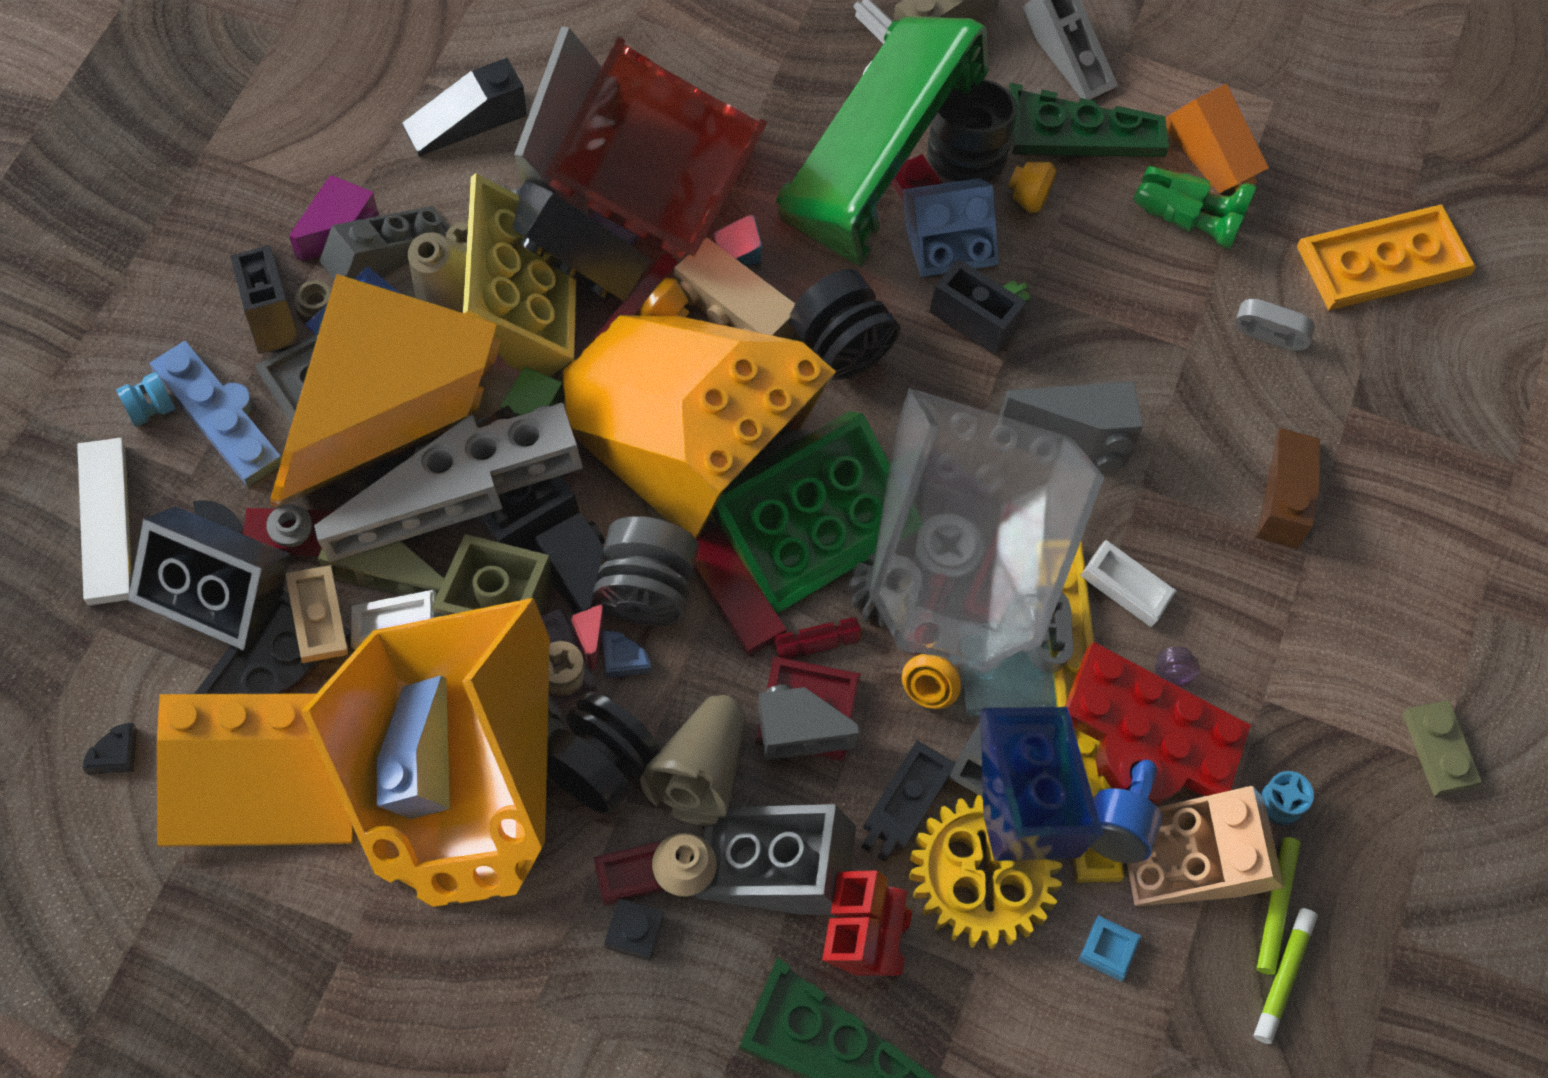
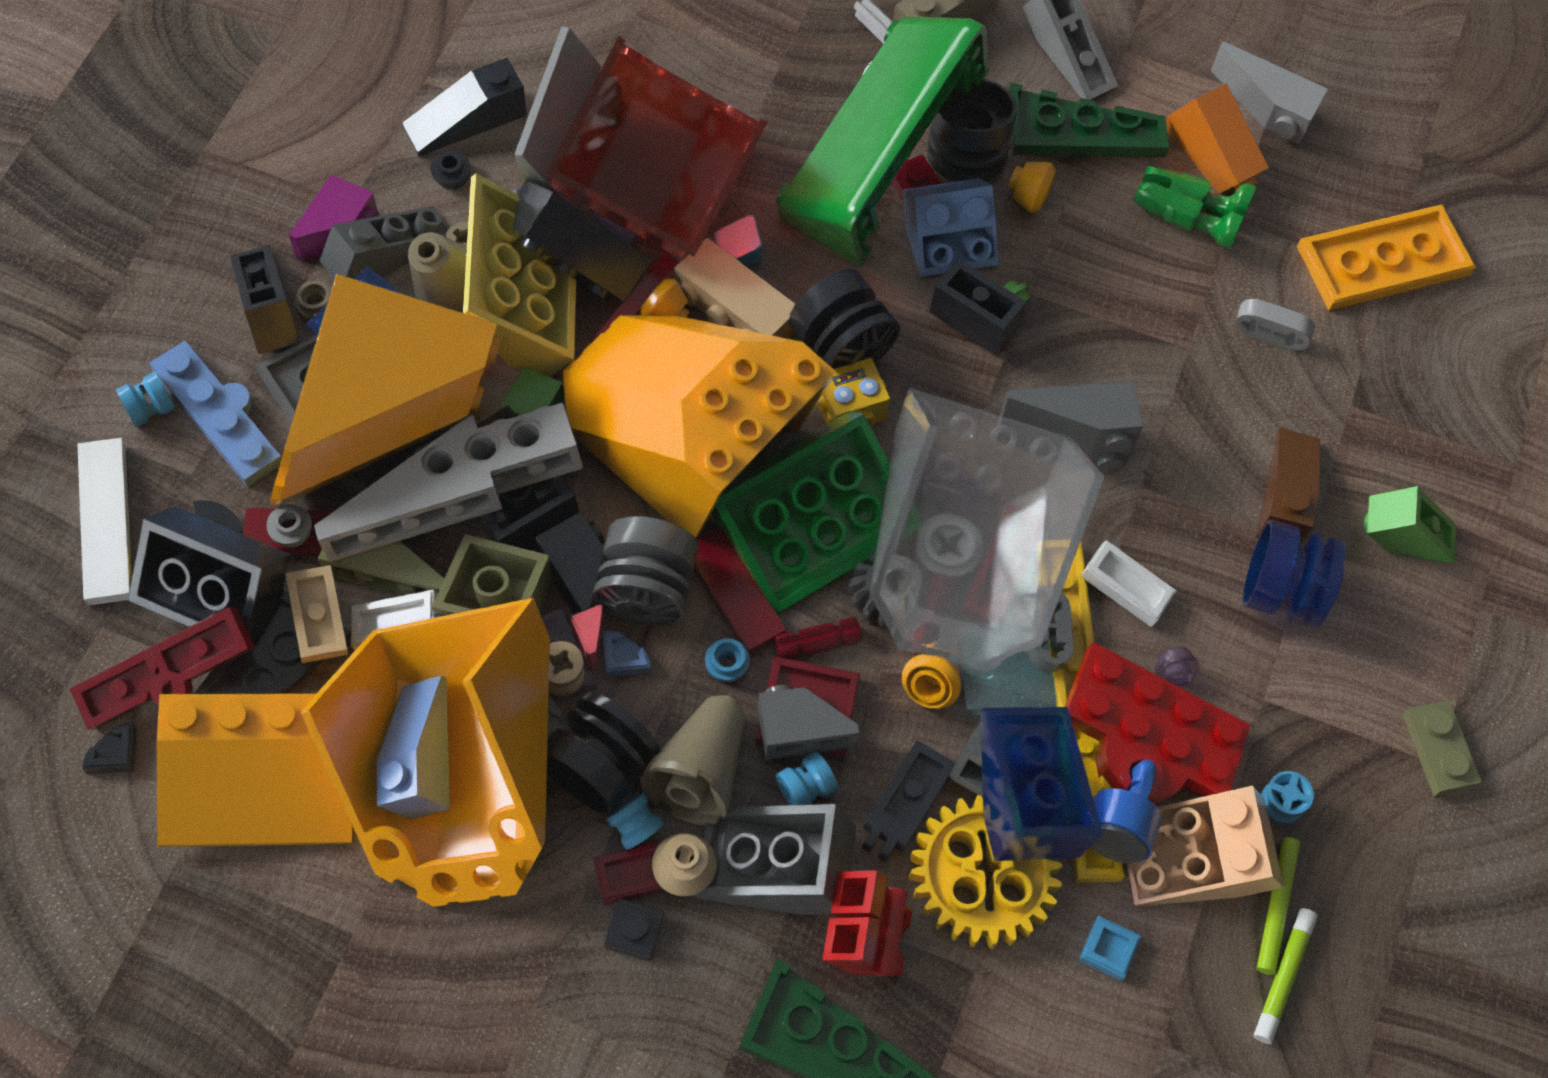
(162, 668): none -> dark red hinge
(453, 177): none -> black plate
(634, 820): none -> dark azure wheel
(727, 648): none -> dark azure plate
(807, 782): none -> dark azure wheel
(855, 390): none -> yellow head
(1270, 93): none -> light grey slope
(1304, 576): none -> clear blue wheel
(1411, 525): none -> bright green slope

